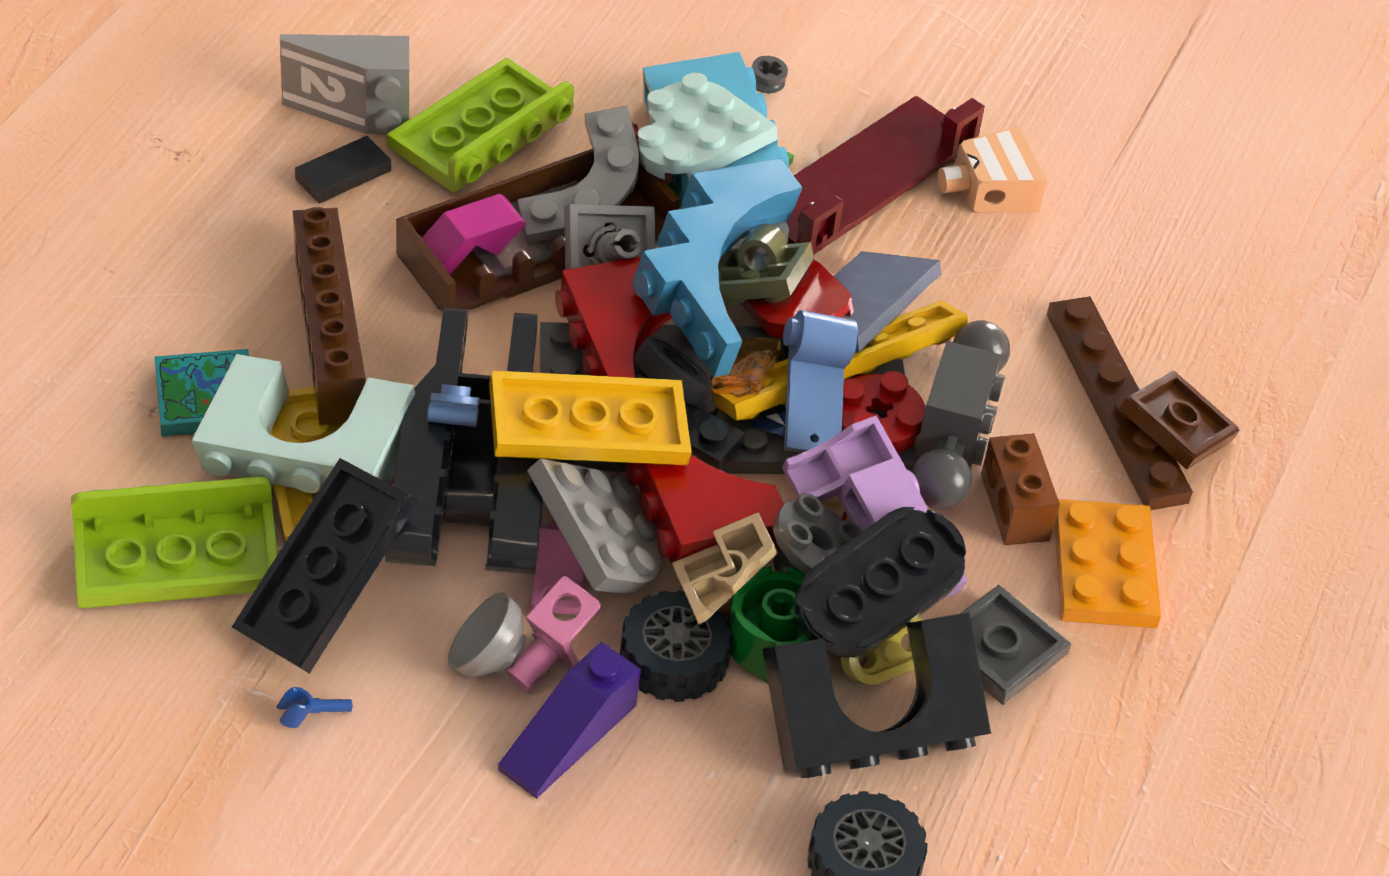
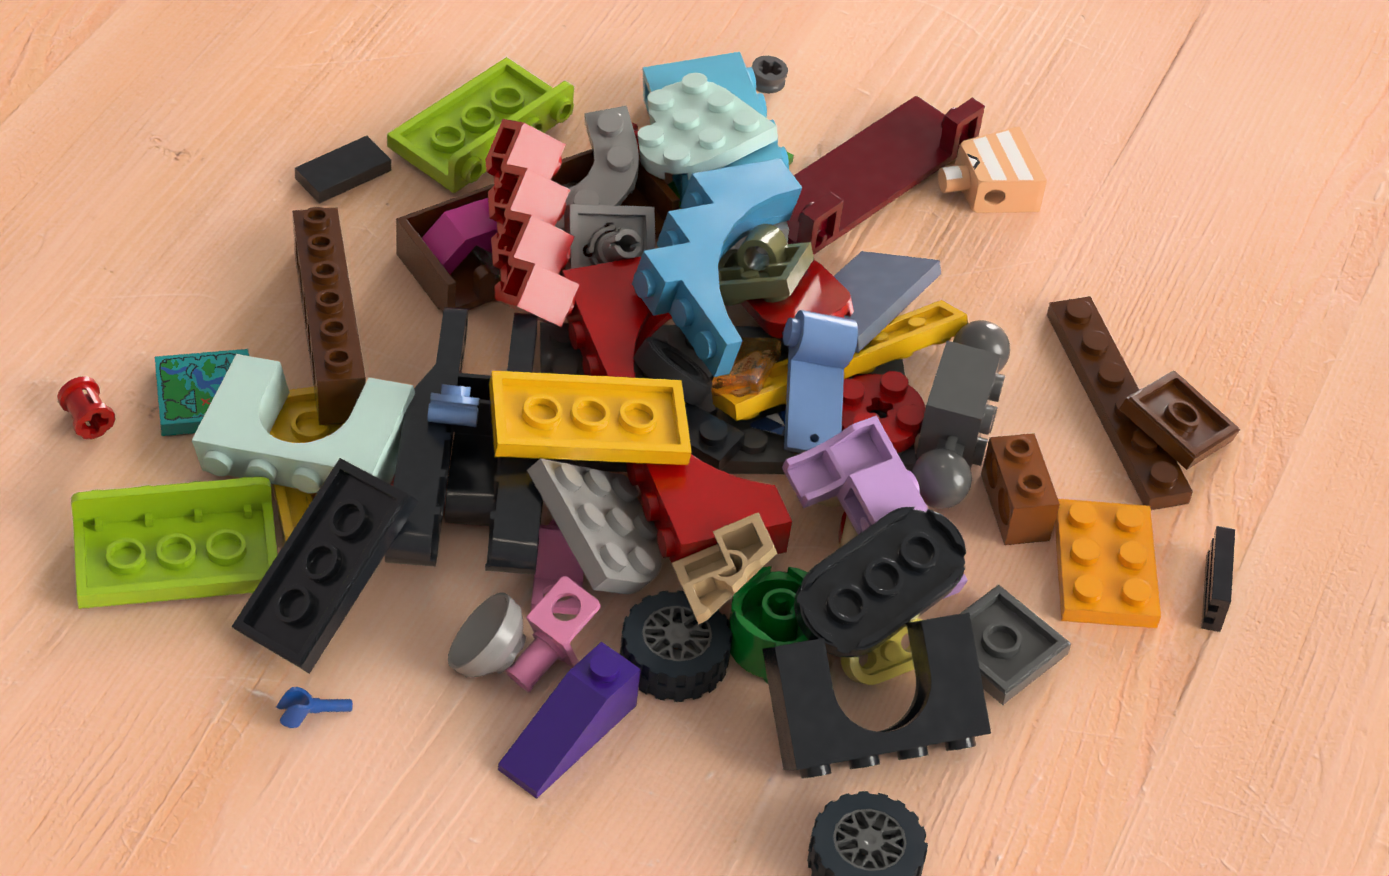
(86, 407): none -> red bush
(347, 79): light grey slope -> none
(526, 211): none -> brick
(808, 533): dark grey plate -> none
(1218, 579): none -> black tile

